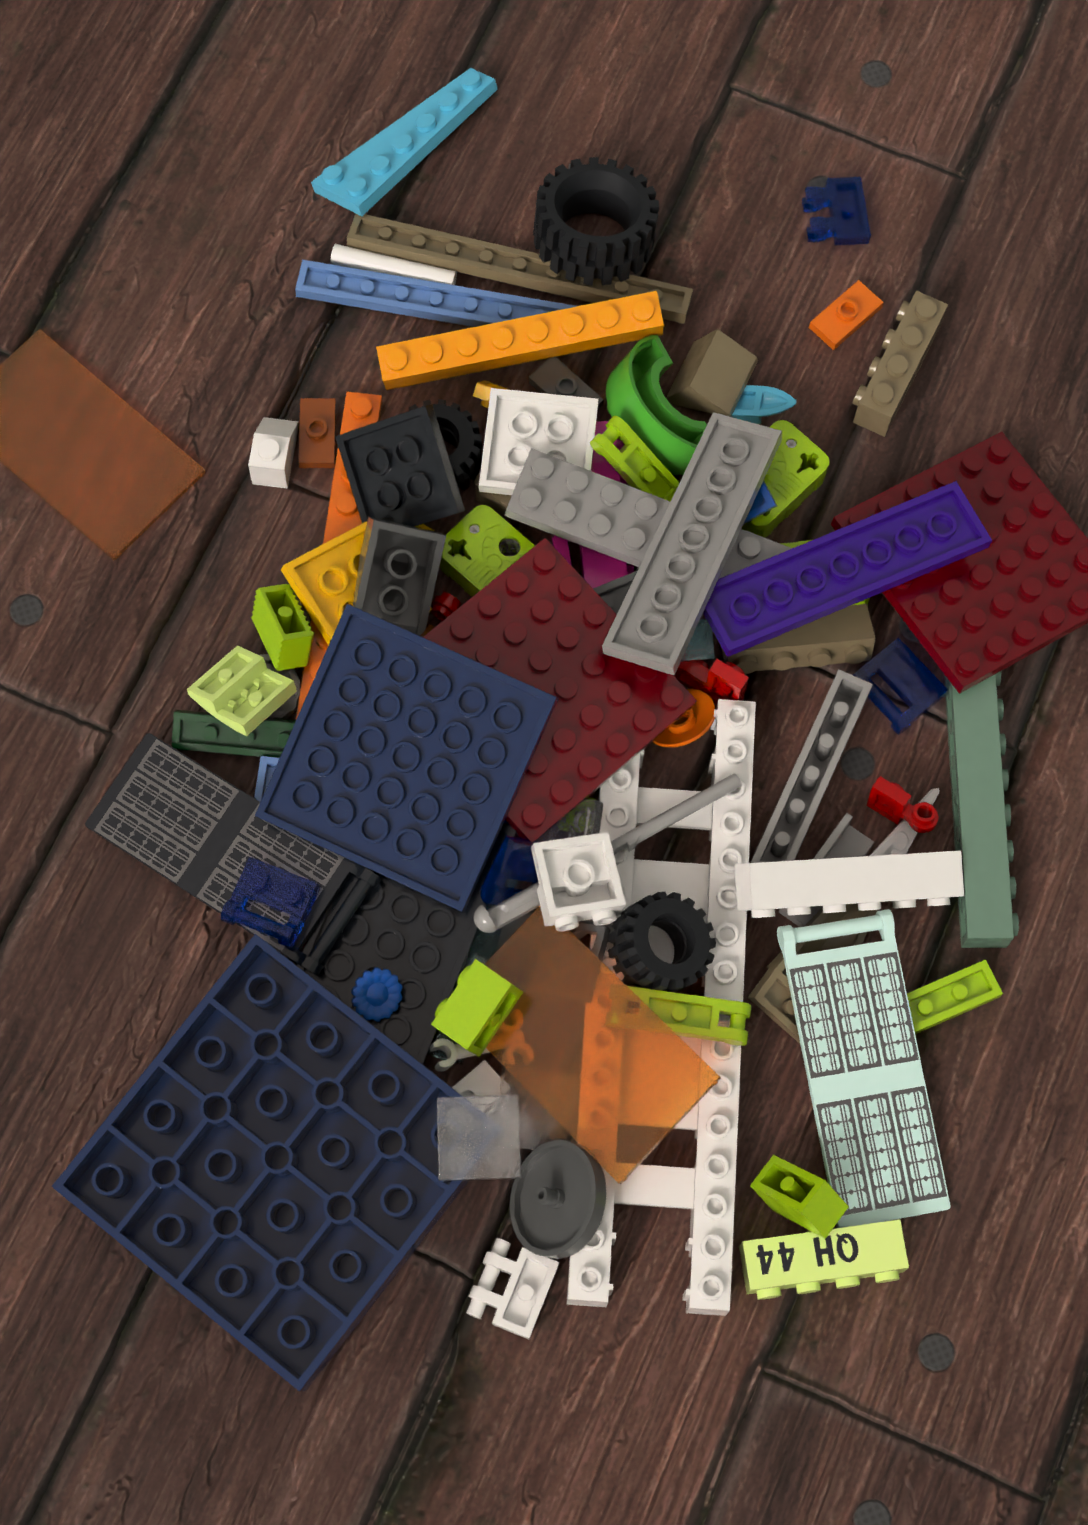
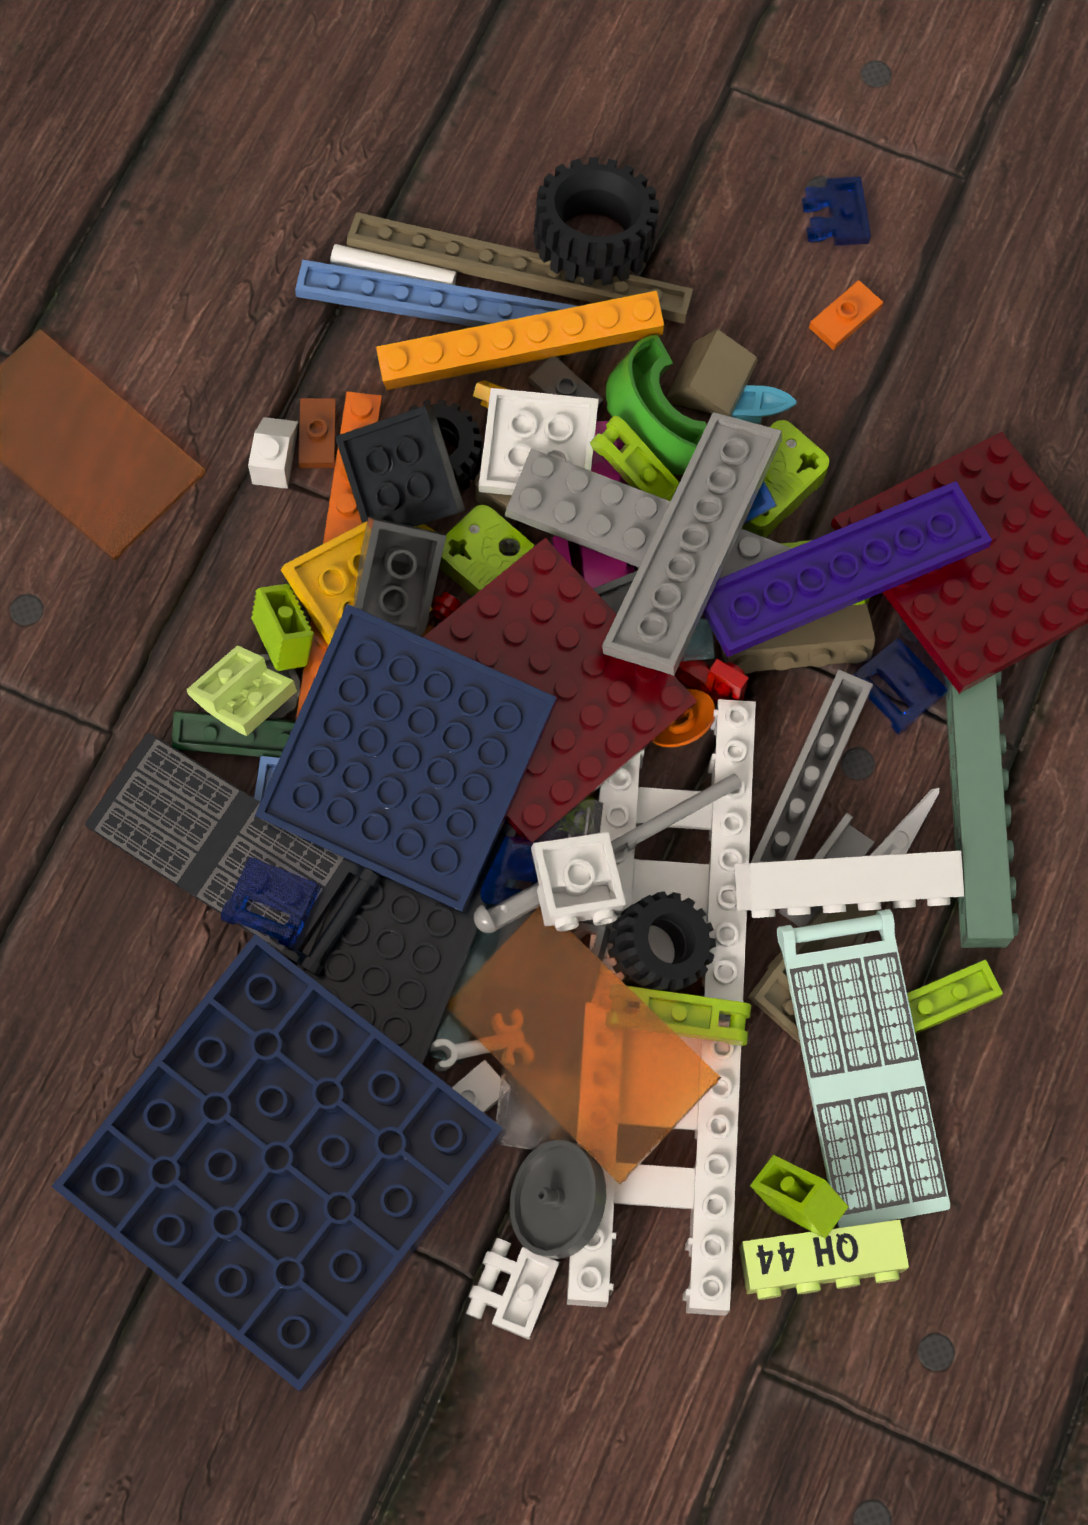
(376, 994): blue piece -> none
(389, 156): medium azure wing -> none
(476, 1007): lime brick -> none
(478, 1138): clear plate -> none
(894, 804): red plate -> none
(899, 365): dark tan brick -> none

